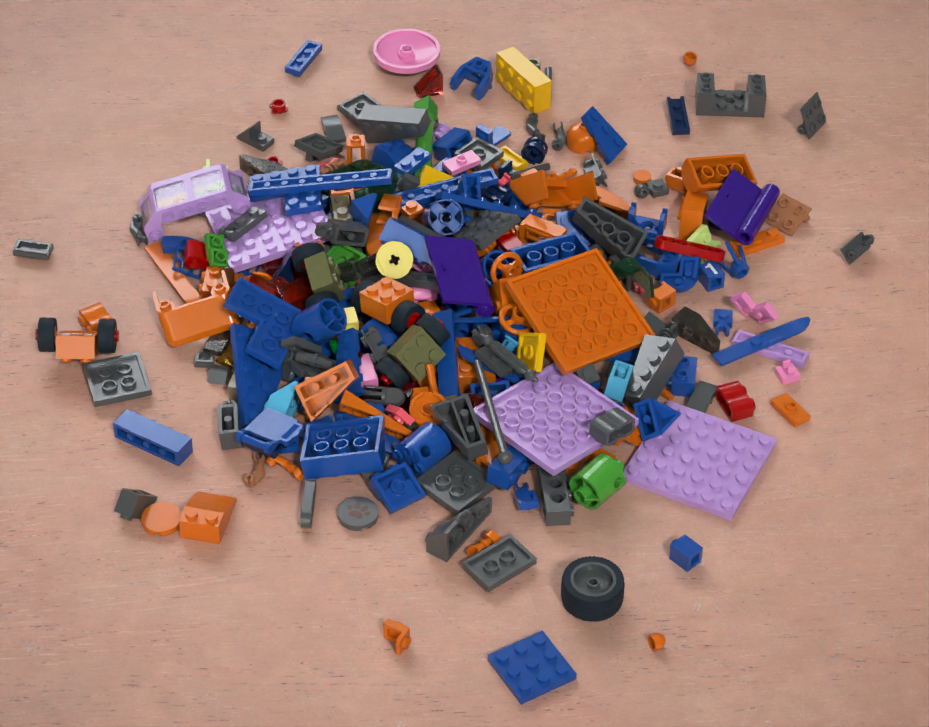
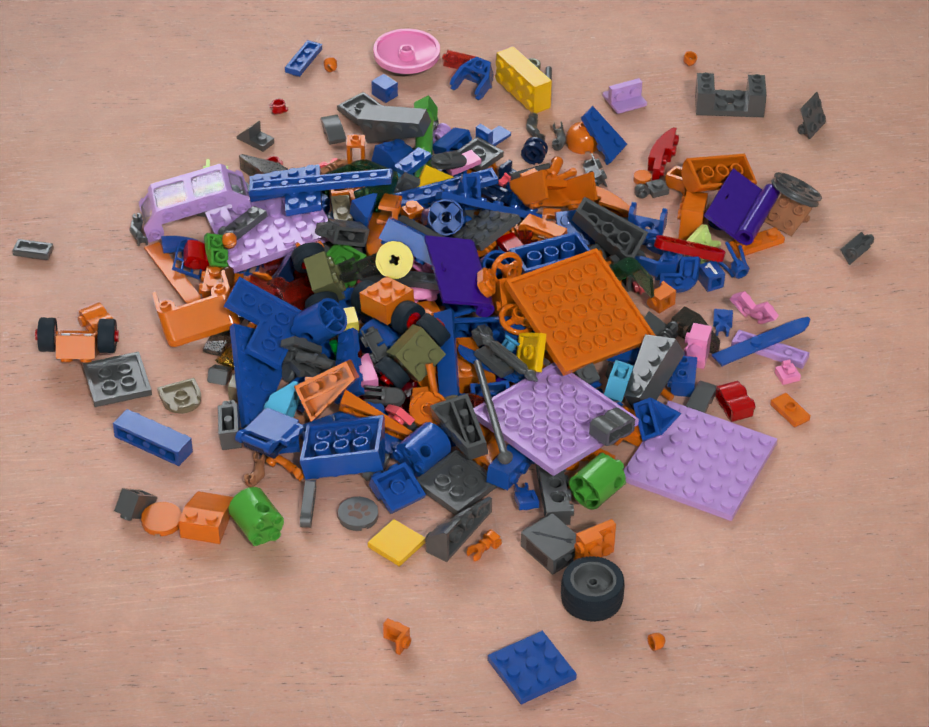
(180, 396): none -> dark tan tile
(204, 360): dark grey tile -> none
(229, 240): none -> orange hinge
(256, 516): none -> bright green cylinder
(318, 146): dark grey hinge -> none
(330, 64): none -> orange hinge
(384, 88): none -> blue brick
(396, 542): none -> yellow tile
(430, 83): clear red slope -> none
(448, 160): none -> dark grey arm
(455, 59): none -> clear red hinge
(486, 282): none -> orange plate
(499, 563): dark grey plate -> none
(518, 162): yellow tile -> none
(526, 240): none -> clear red tile
(550, 543): none -> dark grey brick
(556, 165): none -> orange arm
(596, 540): none -> orange plate
(625, 96): none -> lavender bracket
(662, 153): none -> red slope
(678, 116): dark blue hinge -> none
(685, 552): blue brick -> none
(698, 343): none -> bright pink brick
(796, 189): none -> dark grey wedge

